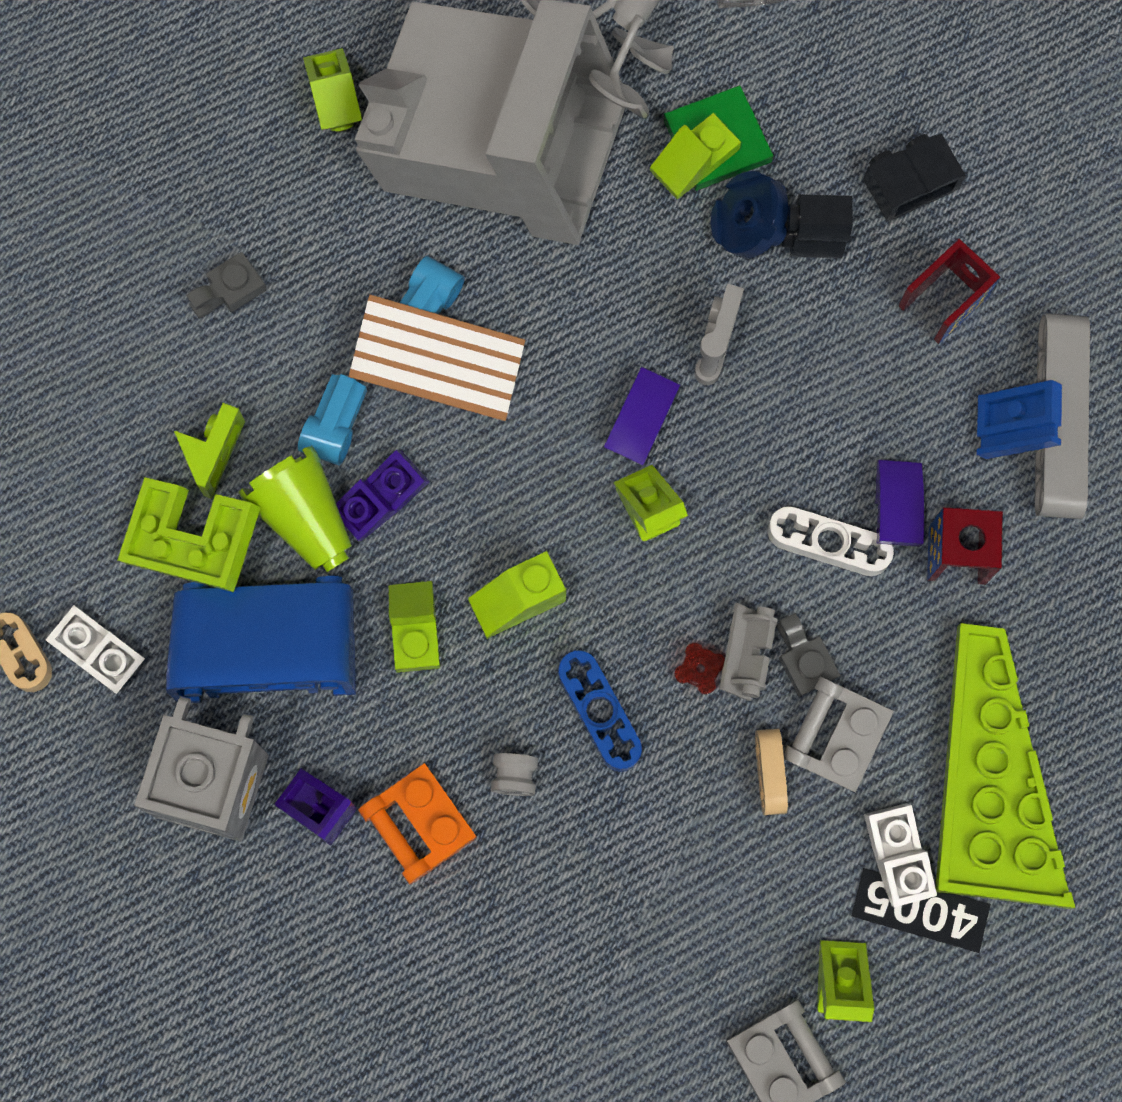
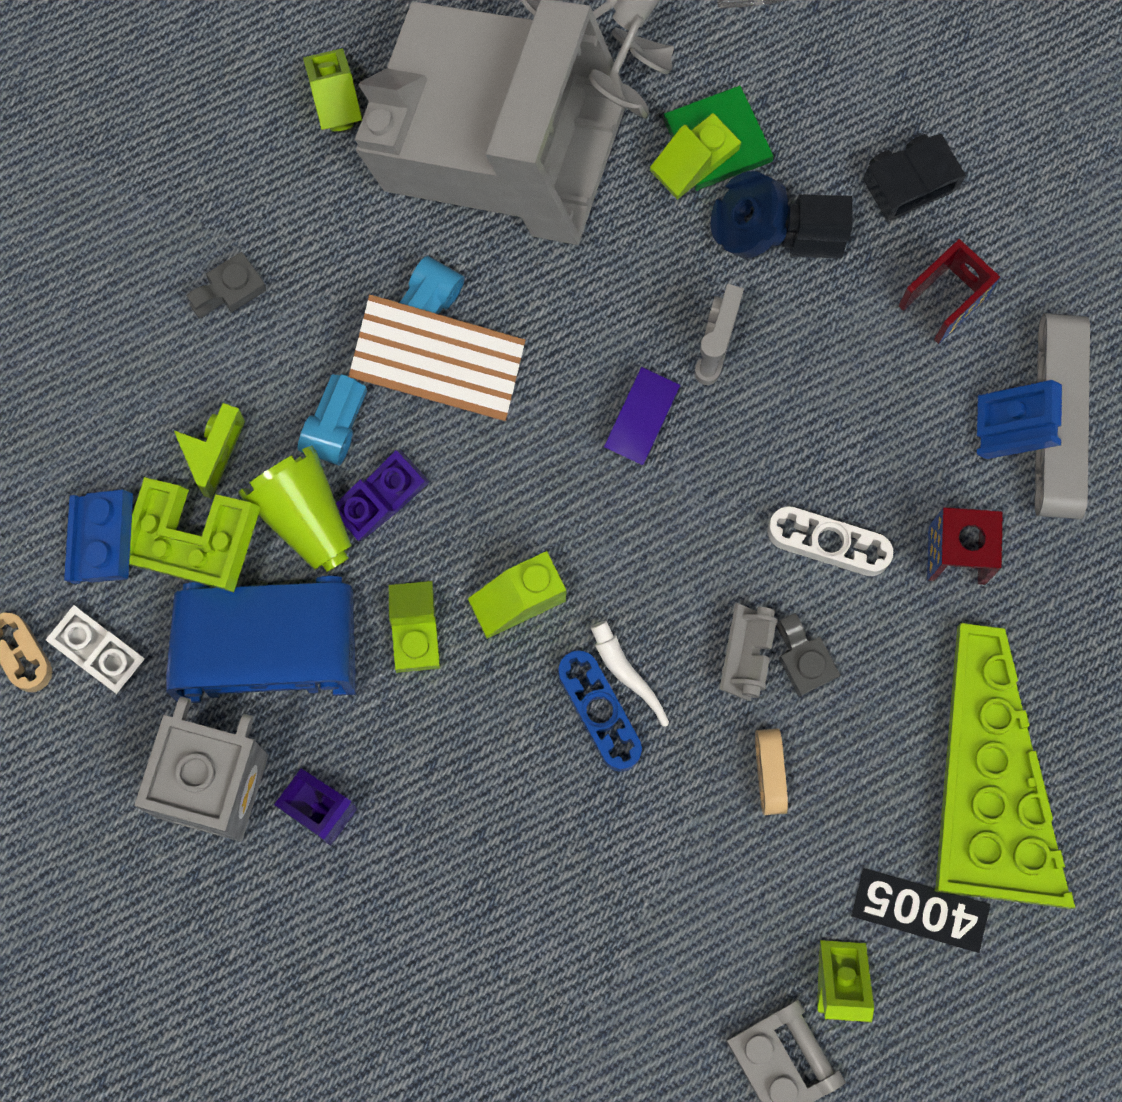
(98, 537): none -> blue plate
(429, 813): orange plate -> none
(514, 774): light grey wheel -> none
(618, 664): none -> white animal
(650, 502): lime slope -> none
(697, 656): clear red plate -> none
(851, 741): light grey plate -> none
(899, 855): white slope -> none
(900, 503): dark purple slope -> none

